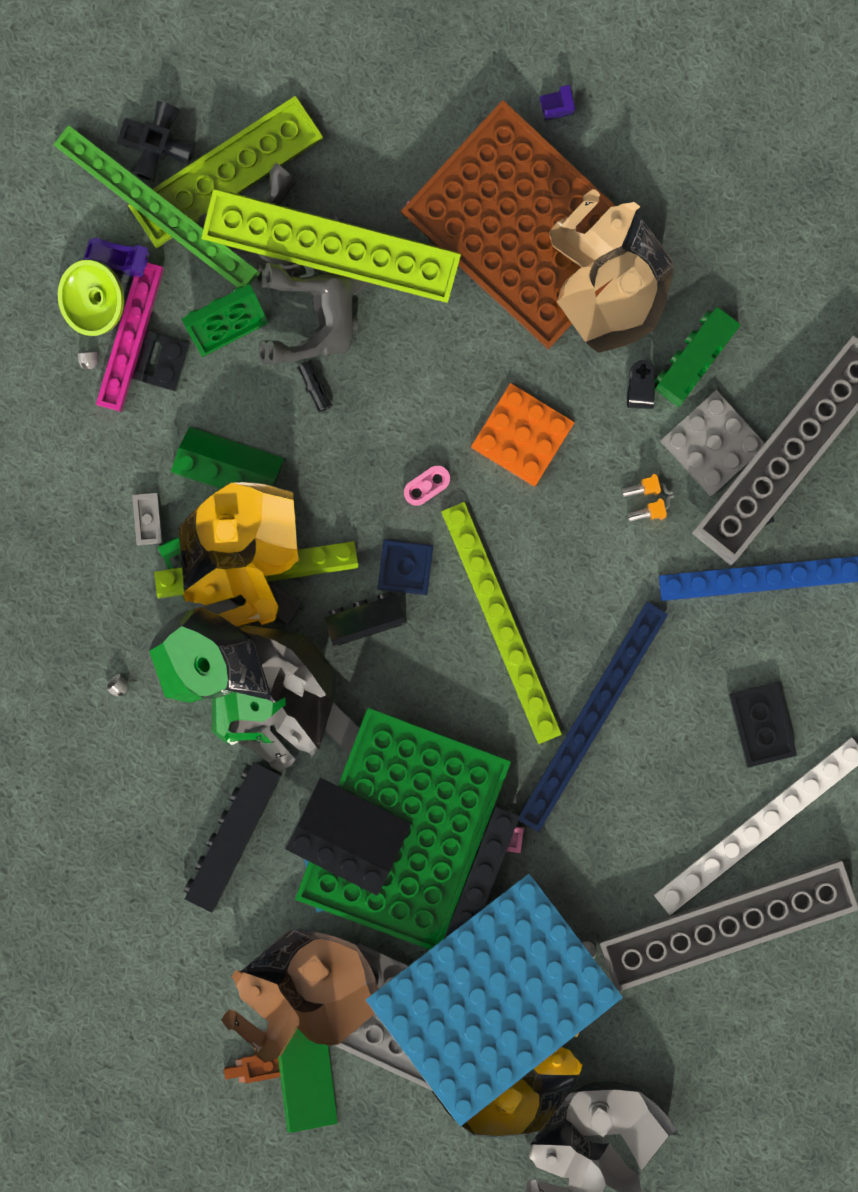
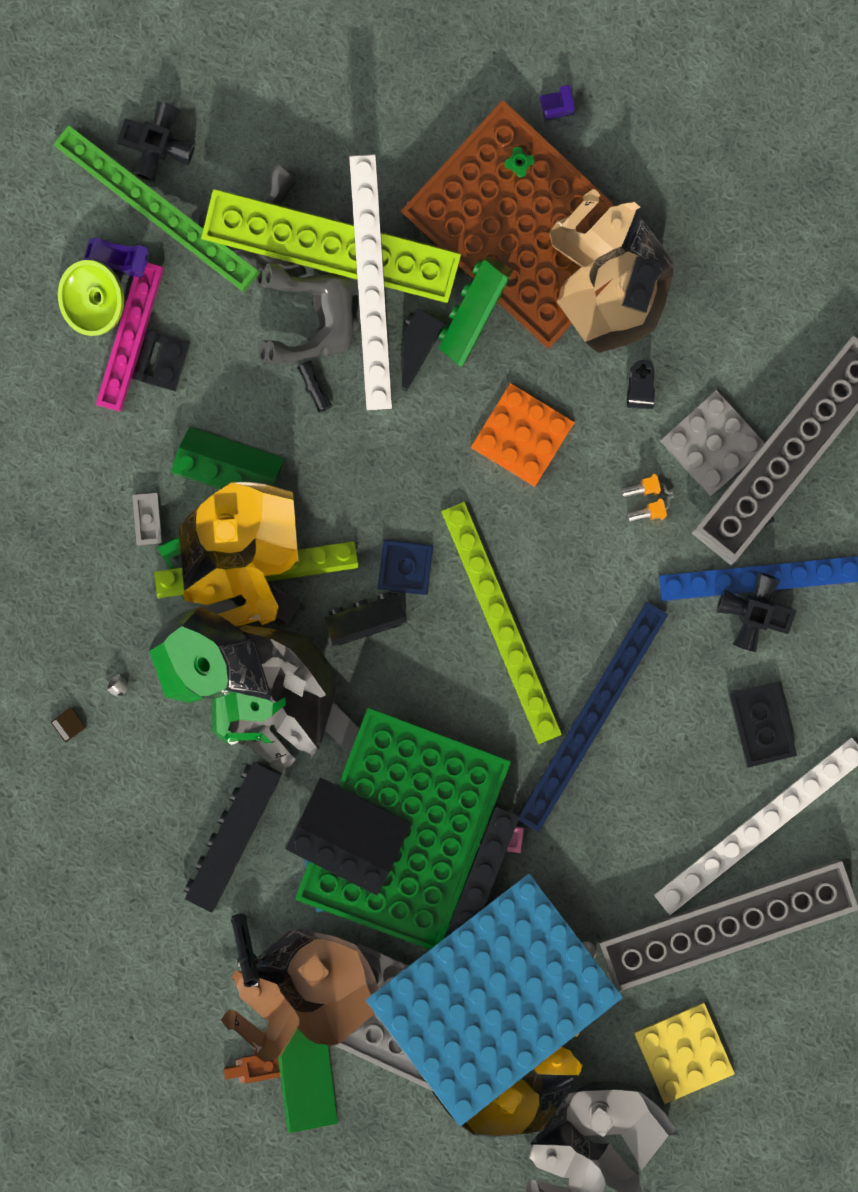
(68, 724): none -> dark brown tile
(88, 360): light grey hinge -> none
(225, 320): green plate -> none
(236, 163): lime plate -> none
(247, 959): none -> black pin
(370, 281): none -> white plate
(419, 339): none -> black slope
(425, 483): bright pink plate -> none
(475, 309): none -> green slope
(518, 154): none -> green plate
(640, 284): none -> black plate
(684, 1053): none -> light yellow plate
(697, 356): green wedge -> none
(757, 611): none -> black brick

